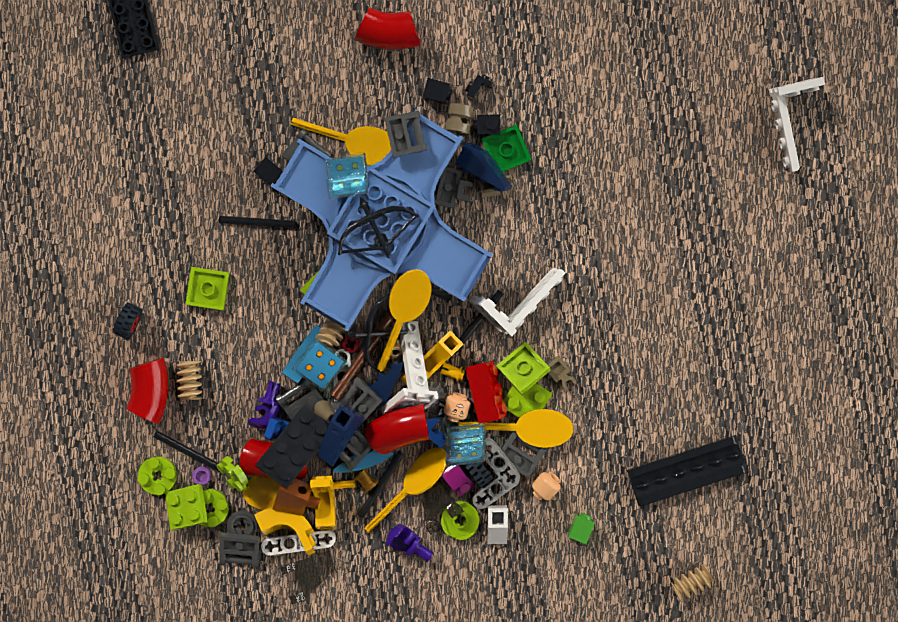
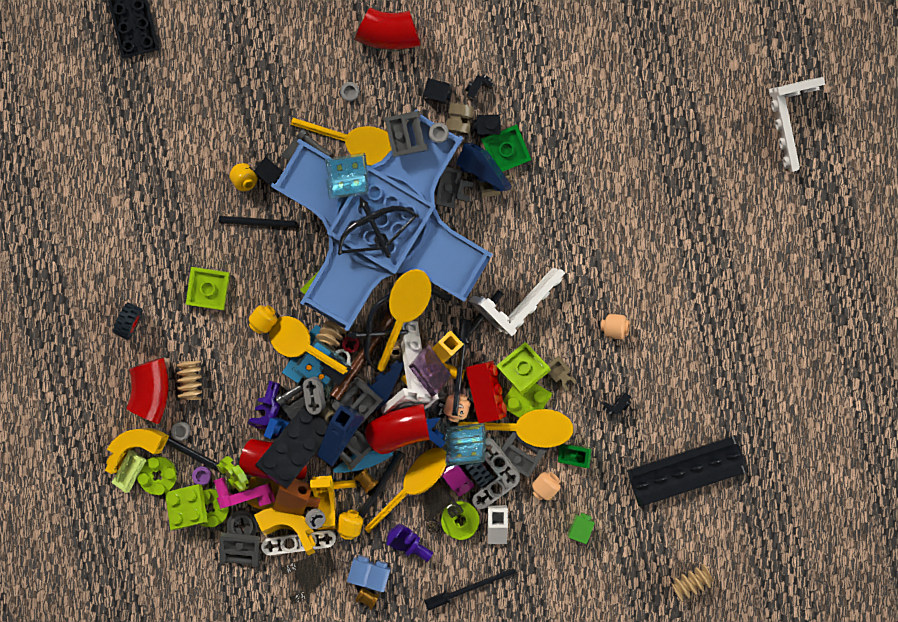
(129, 471): none -> yellowish green plate
(146, 438): none -> yellow arch
(180, 431): none -> light grey tile
(225, 499): none -> dark pink beam
(243, 177): none -> yellow head
(262, 319): none -> yellow head
(292, 340): none -> yellow piece
(314, 395): none -> light grey beam
(315, 518): none -> light grey tile
(331, 372): none -> black brick
(349, 91): none -> light grey tile
(349, 524): none -> yellow head
(367, 597): none -> pearl gold bush
(368, 573): none -> medium blue brick
(430, 370): none -> plate
(438, 132): none -> light grey tile
(444, 598): none -> black piece
(463, 336): none -> black piece
(575, 455): none -> green slope
(615, 326): none -> light nougat head
(621, 404): none -> black bracket

